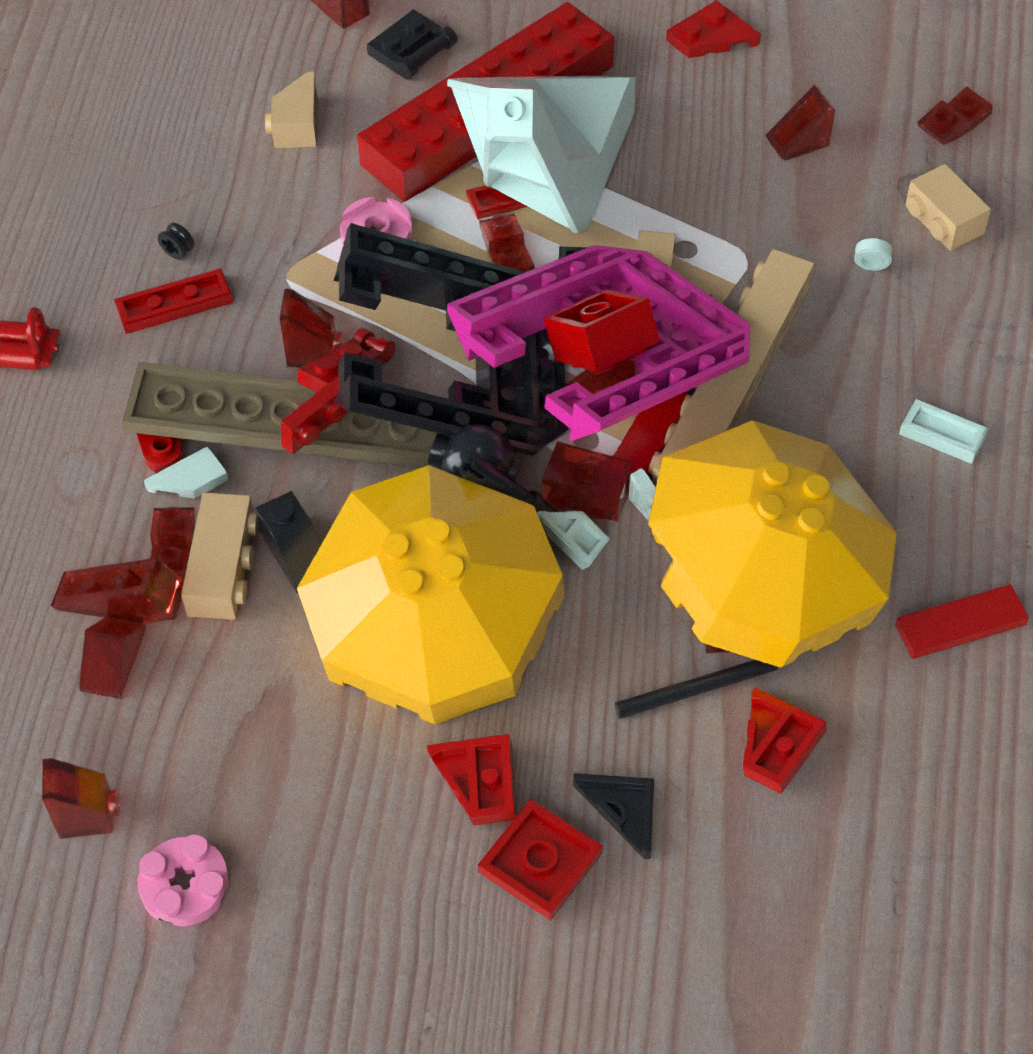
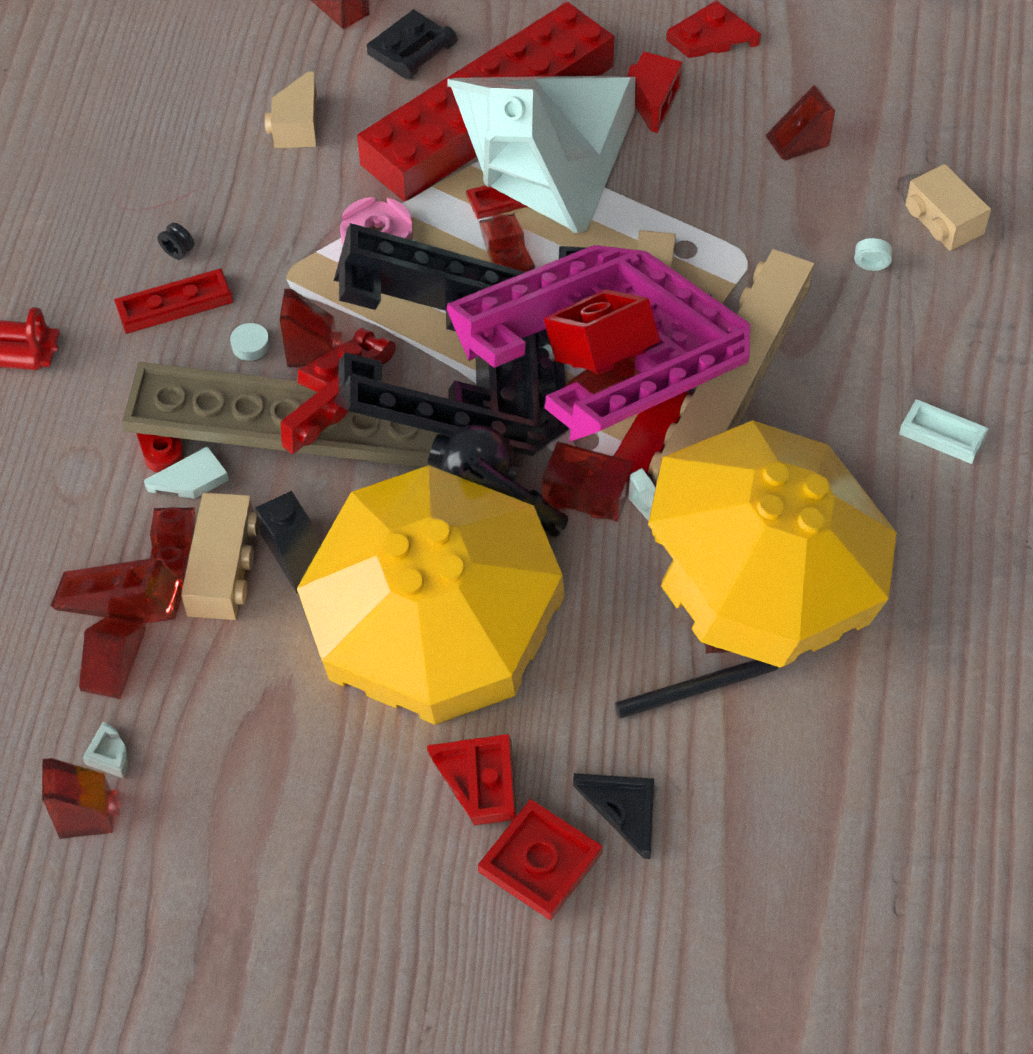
(107, 752): none -> light aqua tile
(179, 856): bright pink plate -> none
(250, 341): none -> light aqua tile
(574, 535): light aqua tile -> none
(655, 87): none -> red slope
(778, 740): red wing -> none
(956, 118): clear red slope -> none
(961, 621): red tile -> none

